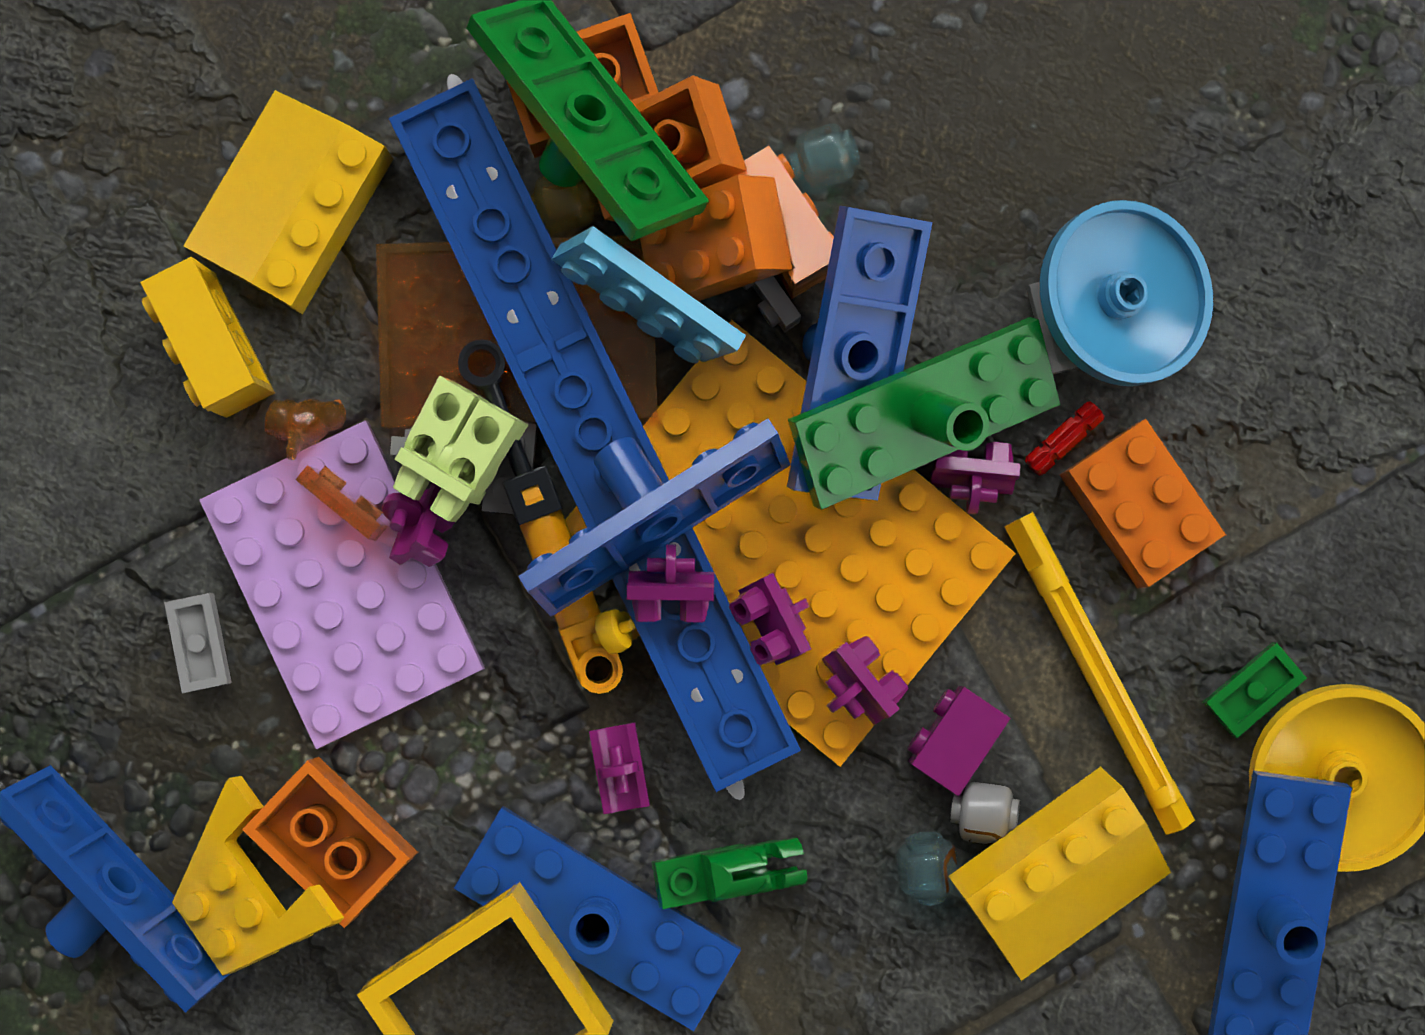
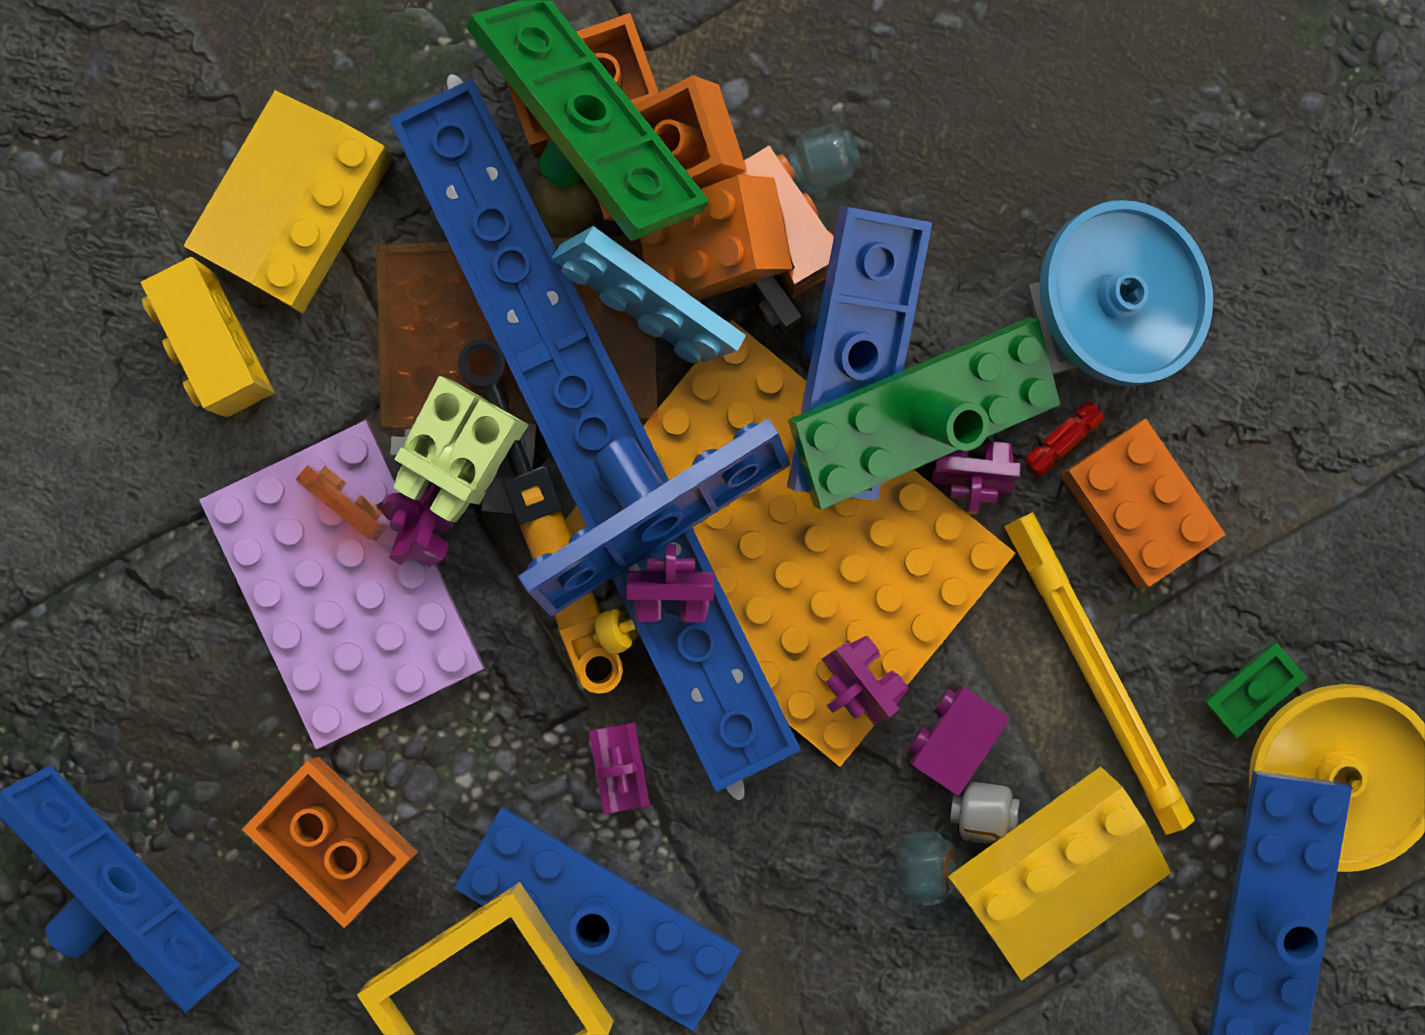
(197, 642): light grey plate -> none
(229, 900): yellow wing -> none
(303, 422): clear orange animal -> none
(726, 873): green plate -> none
(775, 619): magenta hips -> none

